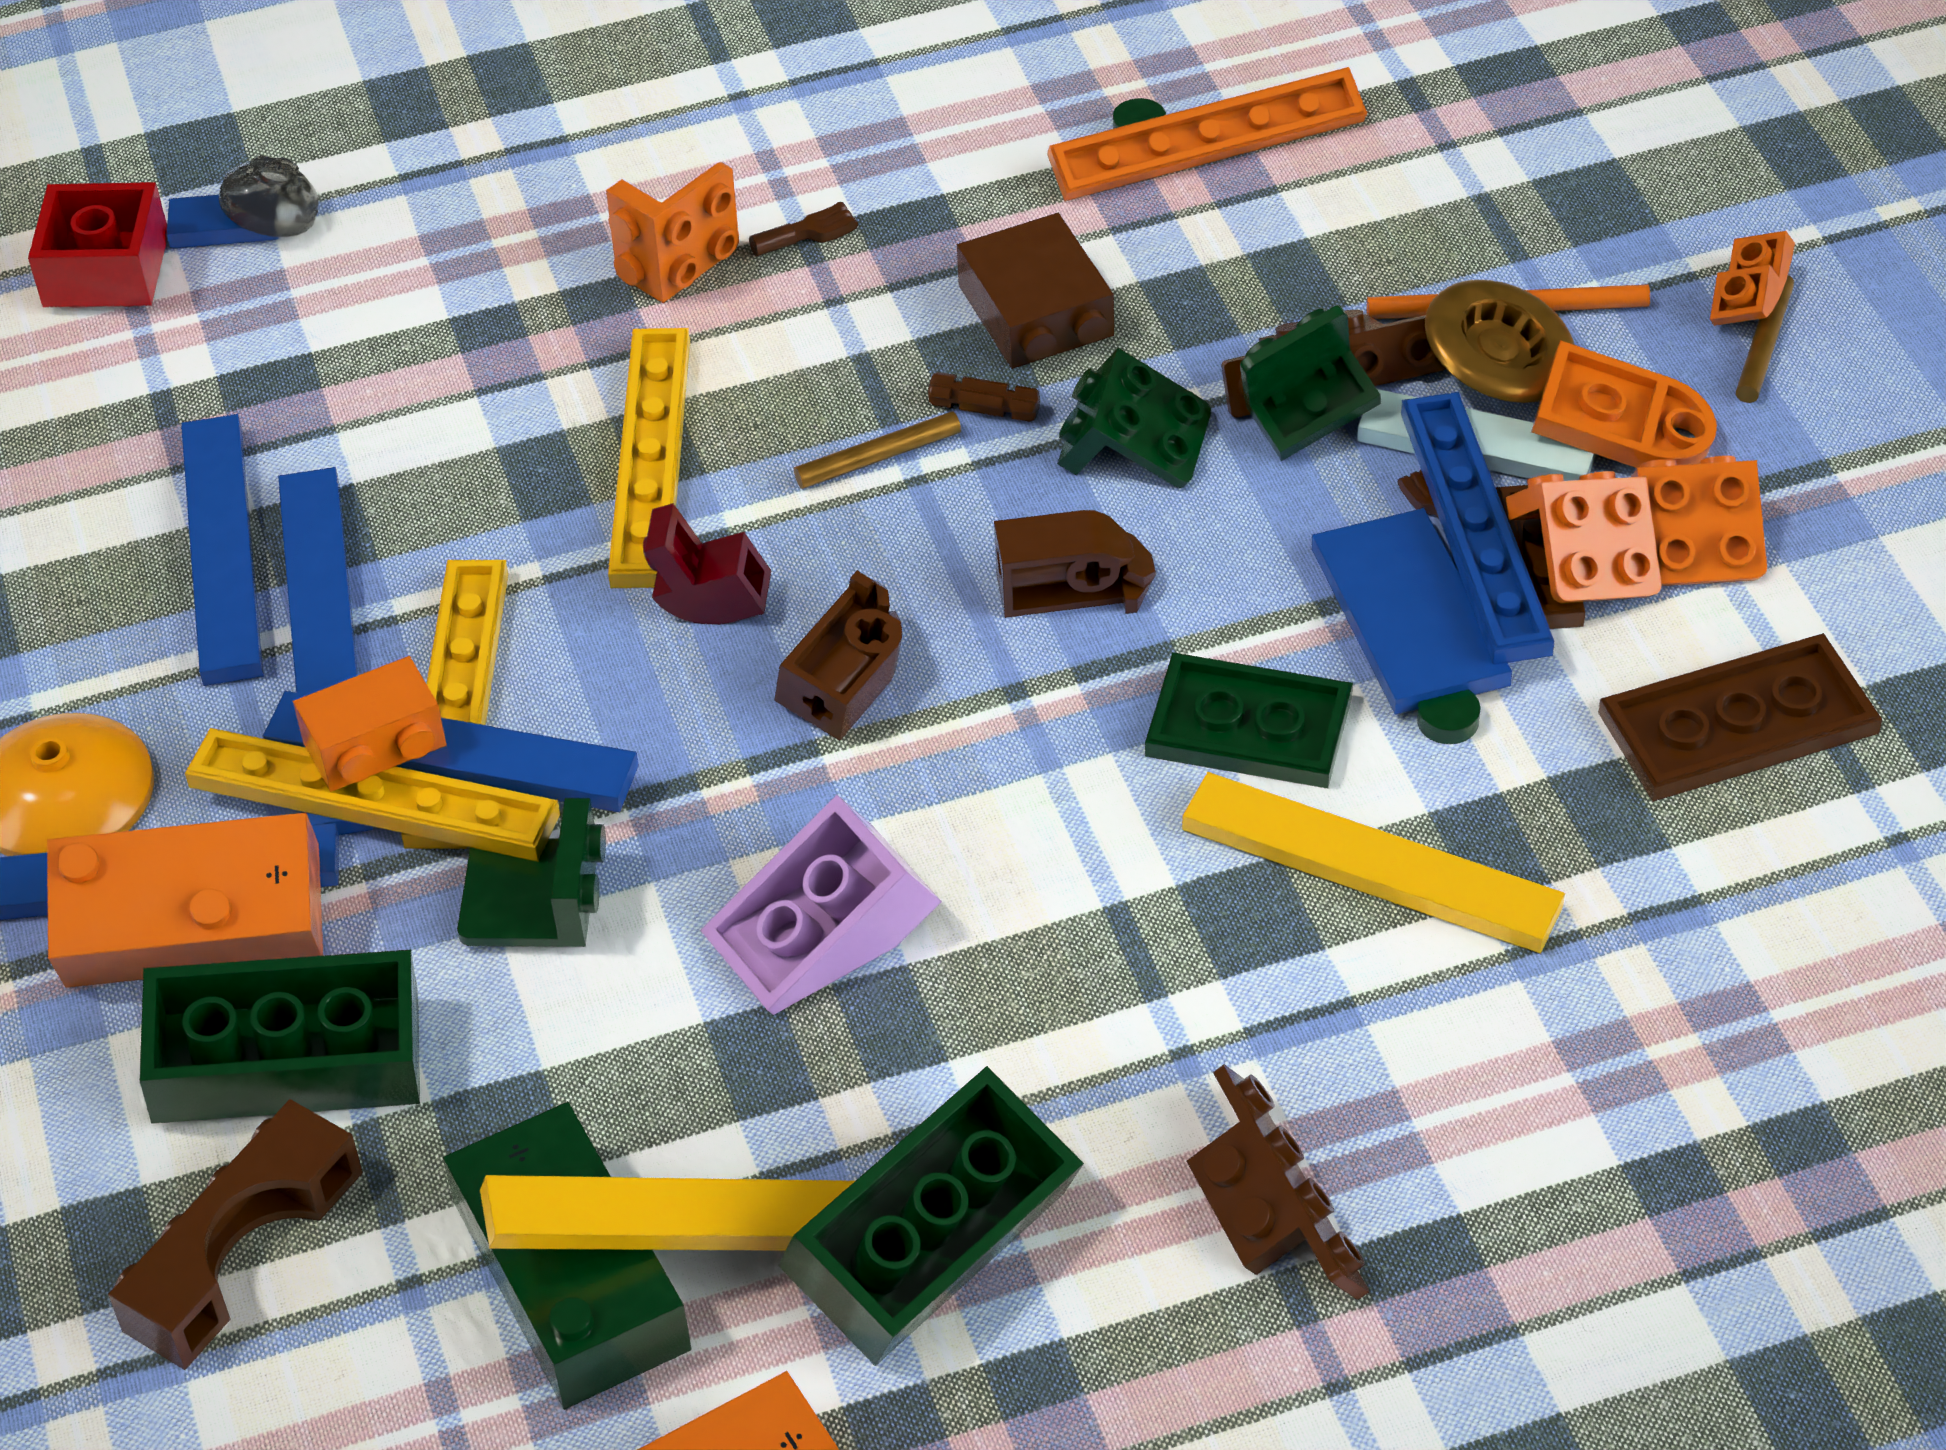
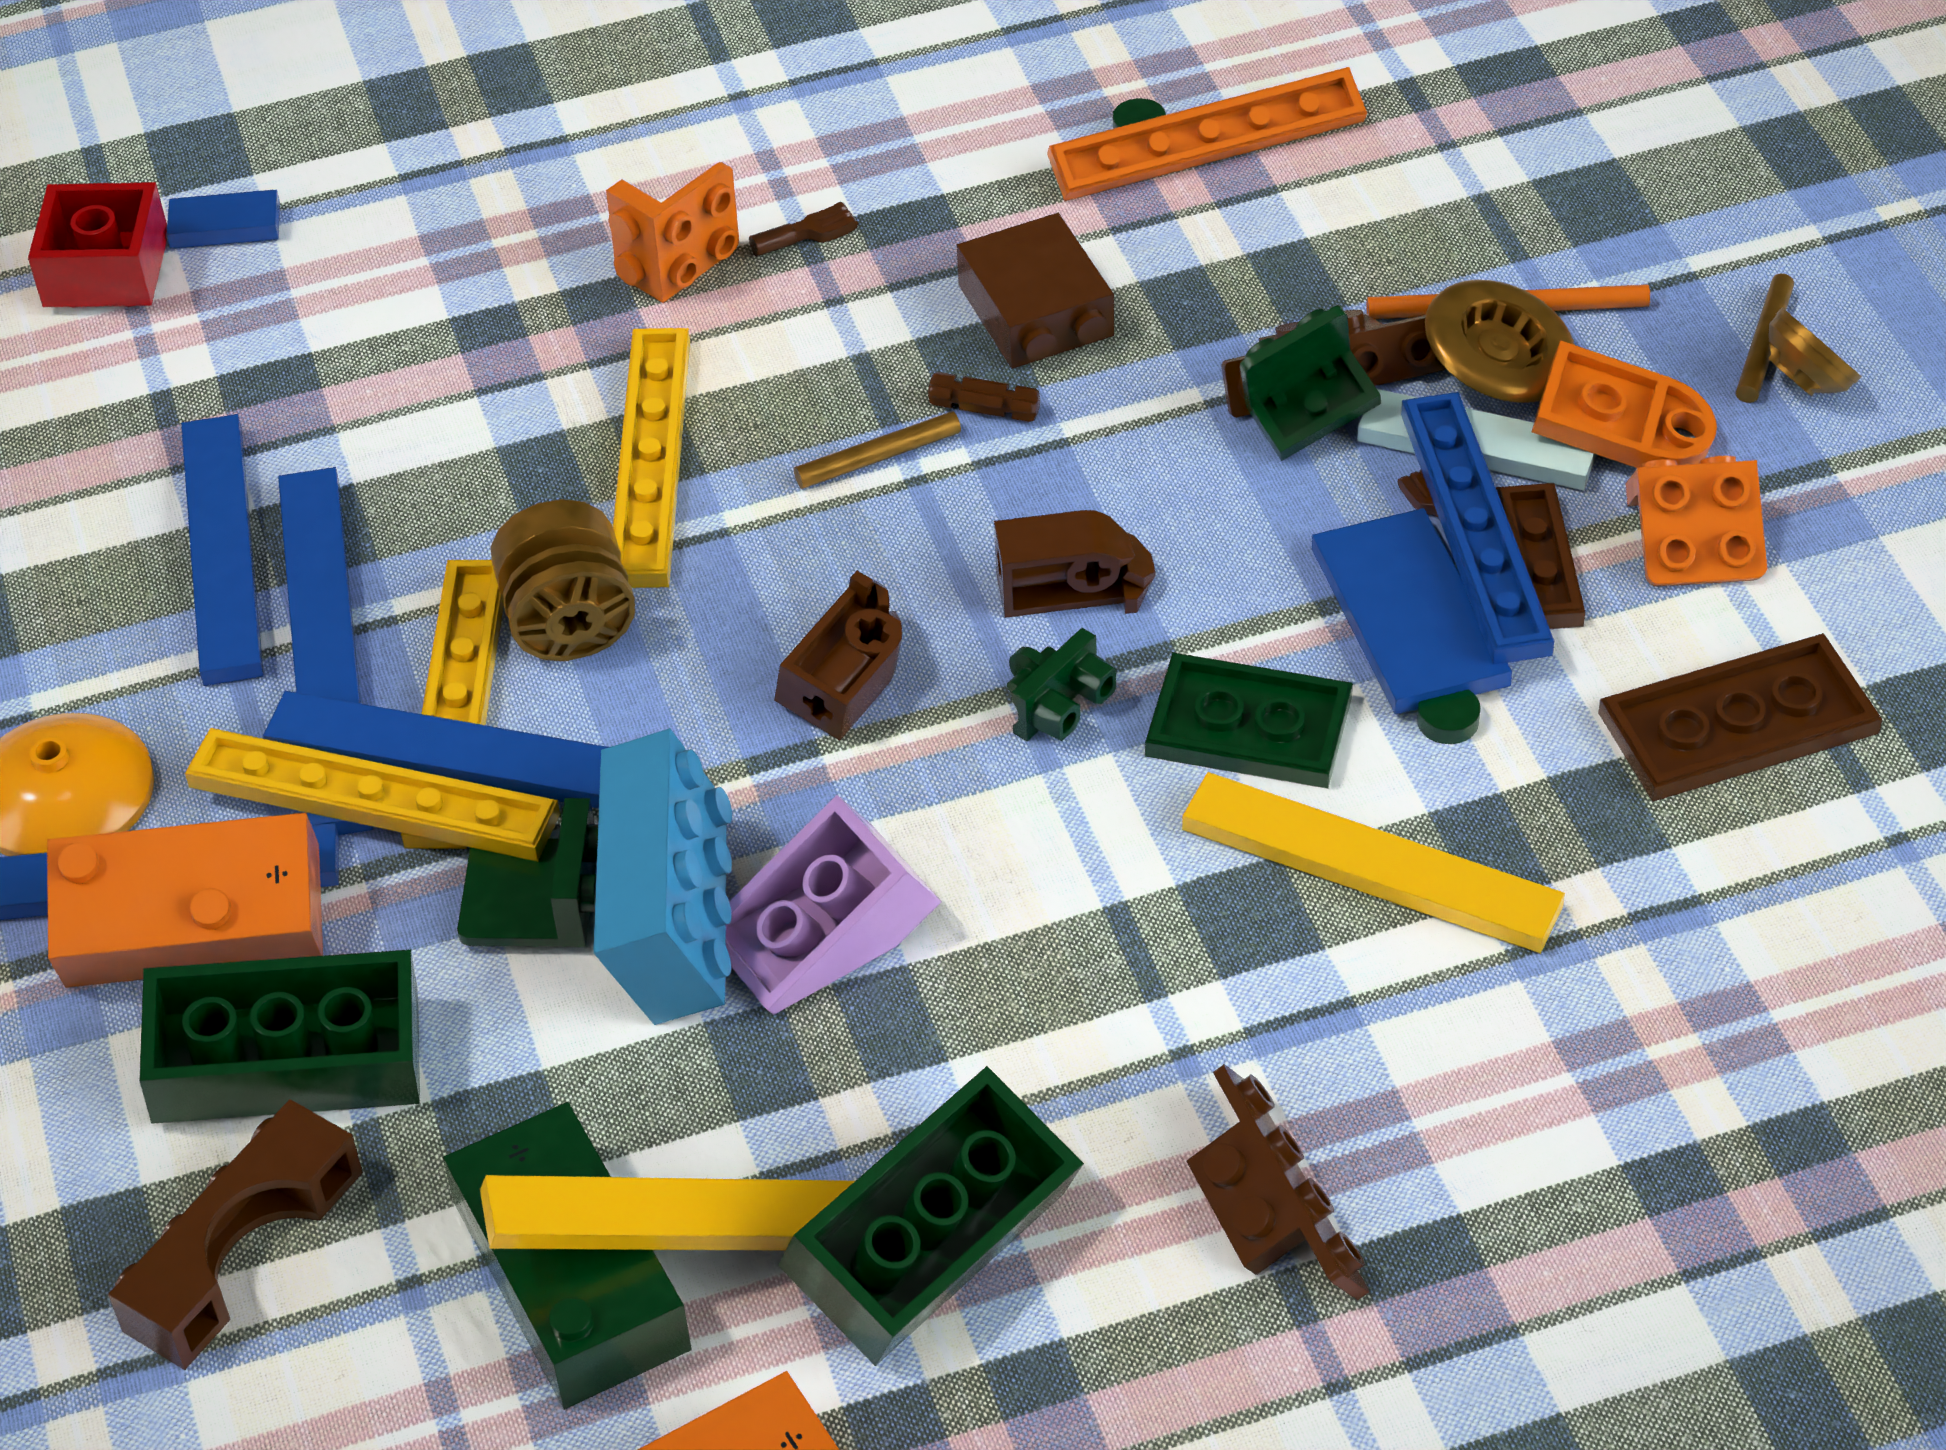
(269, 197): clear smoke piece -> none
(370, 723): orange brick -> none
(562, 580): none -> pearl gold wheel
(662, 877): none -> dark azure brick
(705, 580): dark red brick -> none
(1051, 680): none -> dark green hips
(1137, 416): dark green bracket -> none
(1593, 535): bracket -> none
(1754, 278): orange slope -> none
(1807, 358): none -> pearl gold piece

